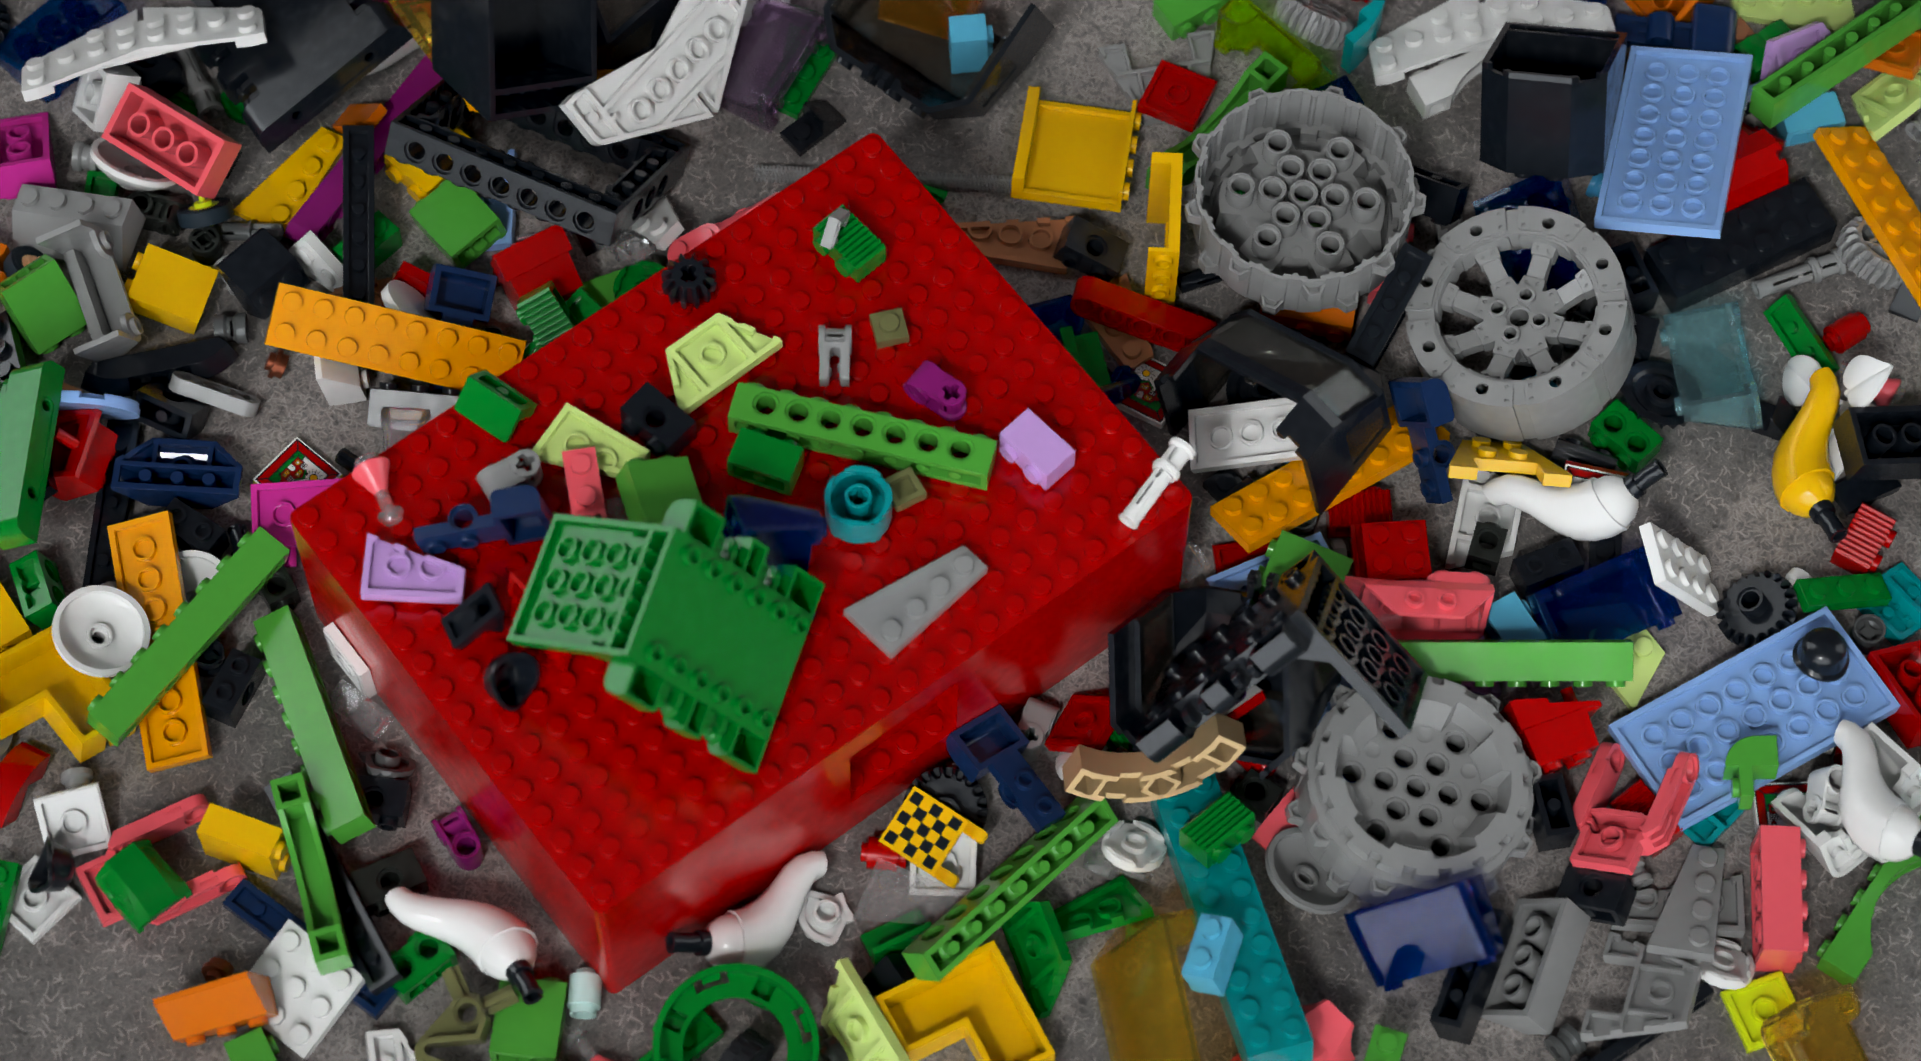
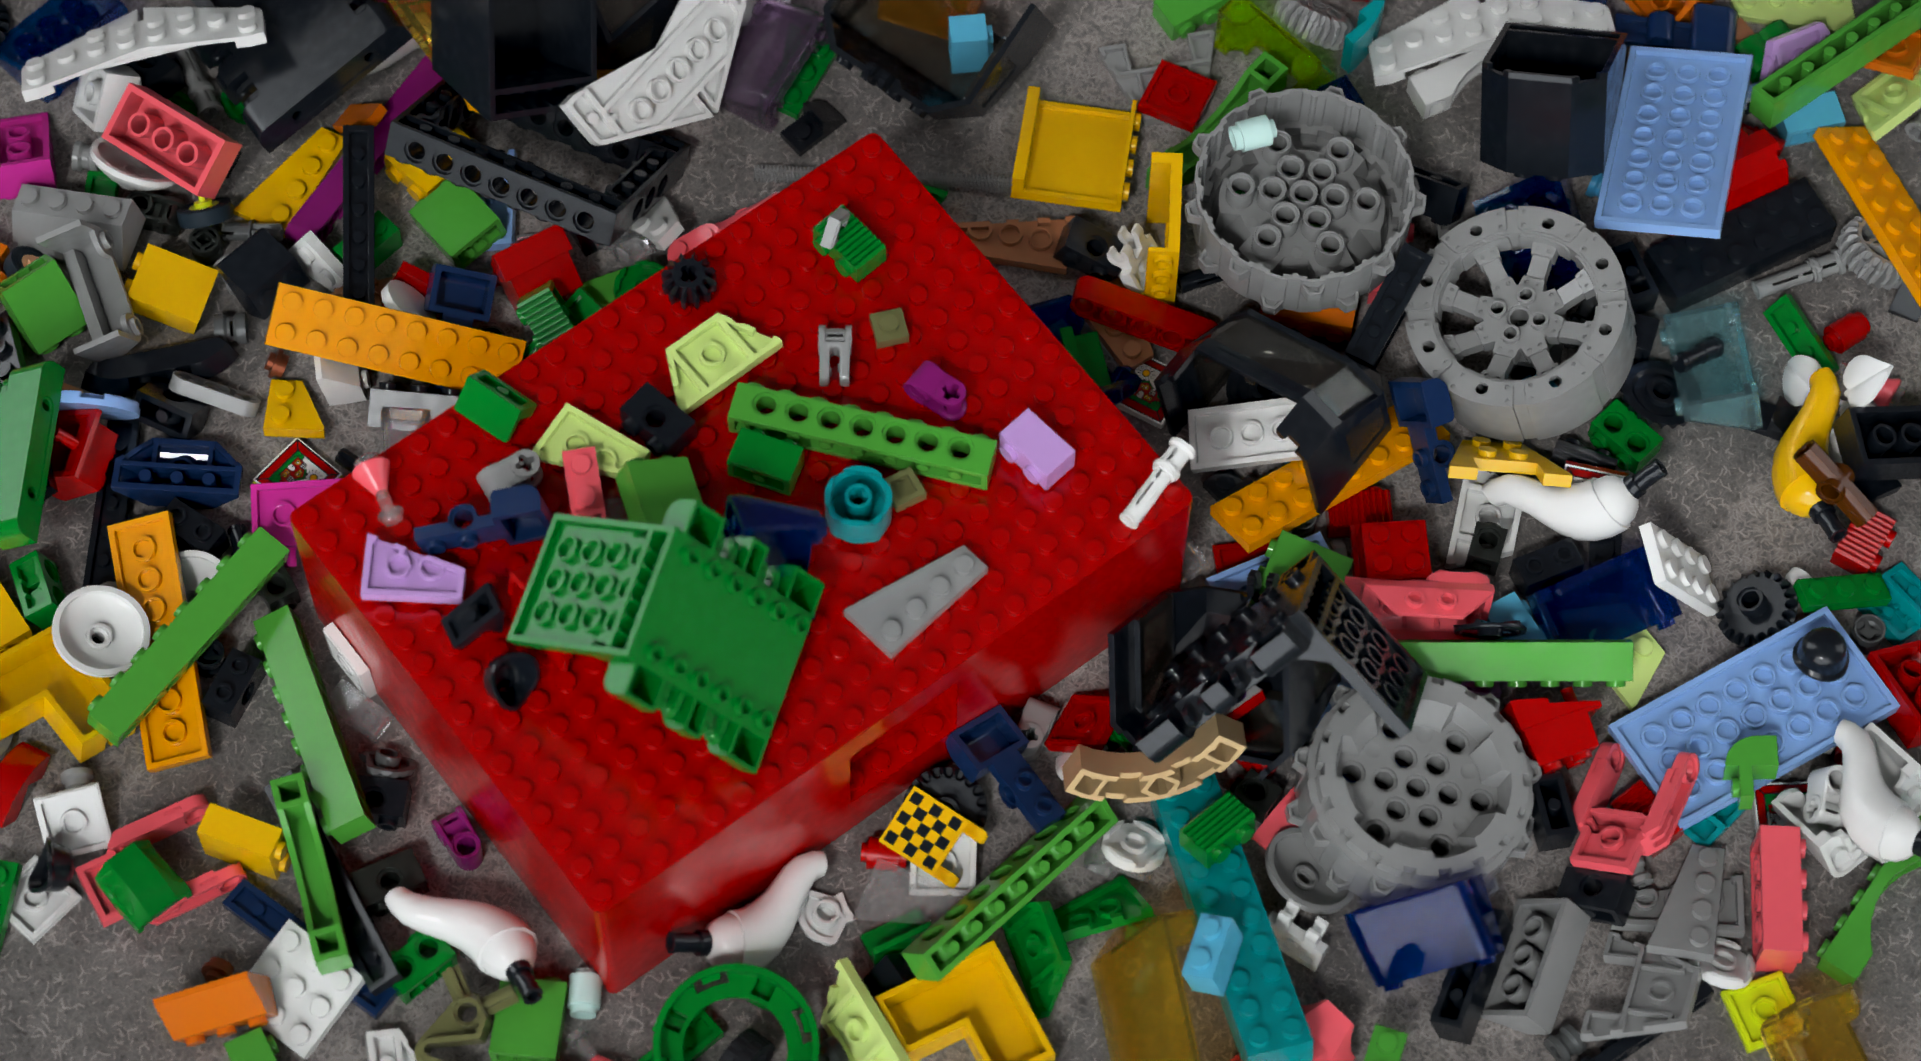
(291, 411): none -> yellow wing
(1132, 261): none -> white plate
(1252, 133): none -> light aqua brick
(1296, 942): none -> white plate
(1491, 630): none -> black wheel
(1699, 354): none -> black piece
(1835, 483): none -> reddish brown piece

